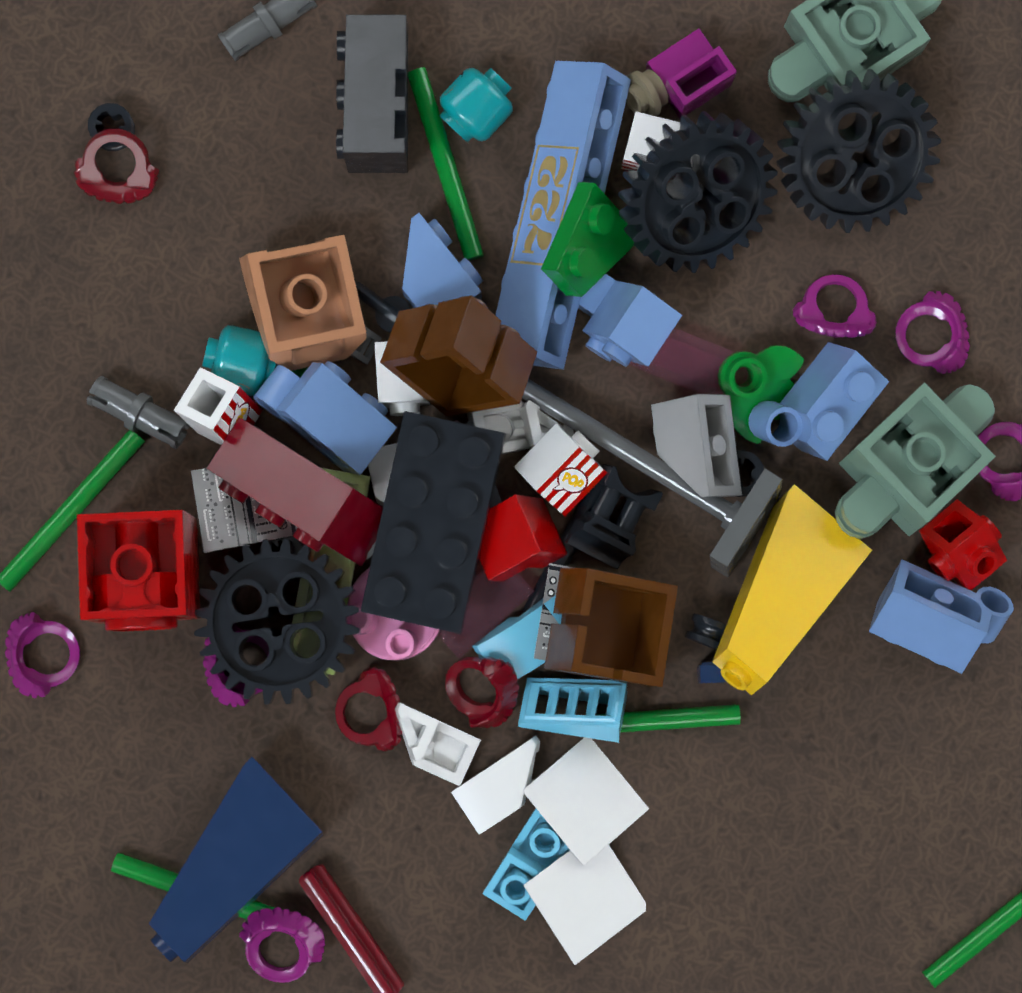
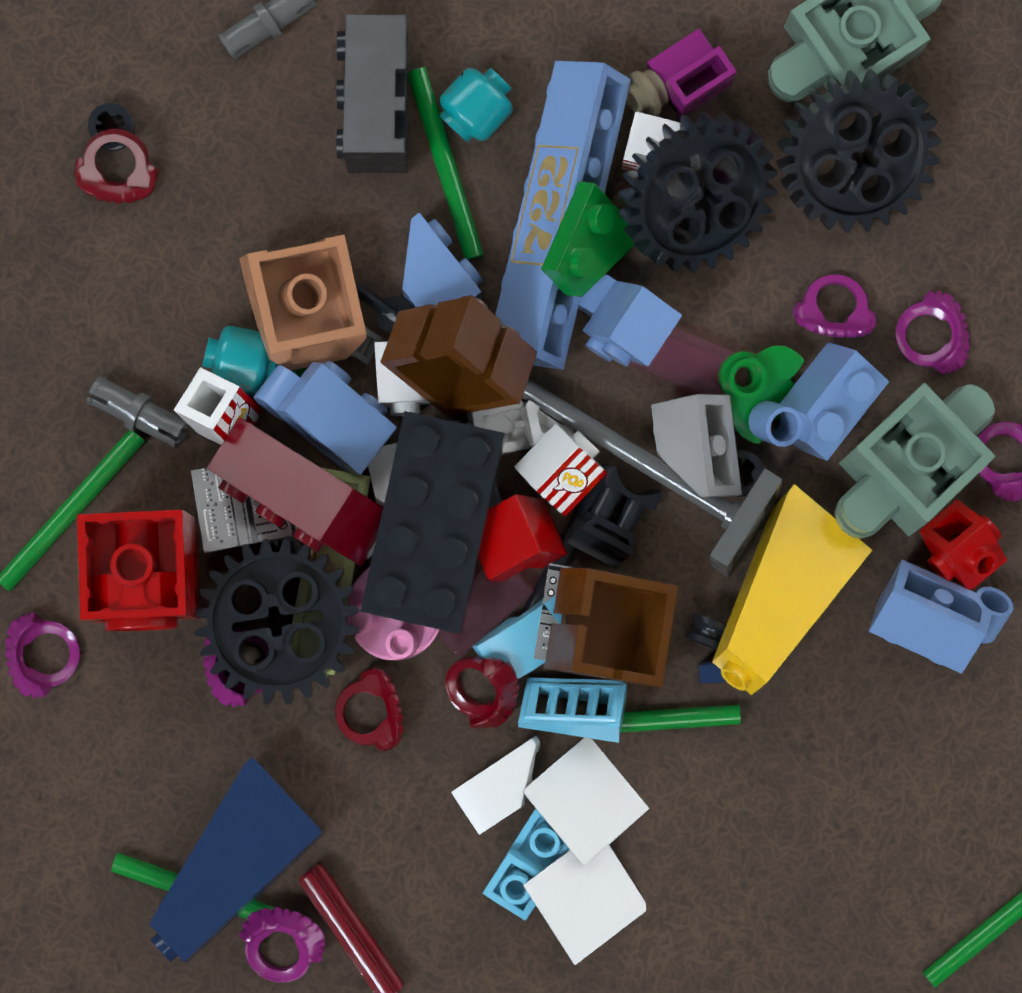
(436, 745): white slope -> none

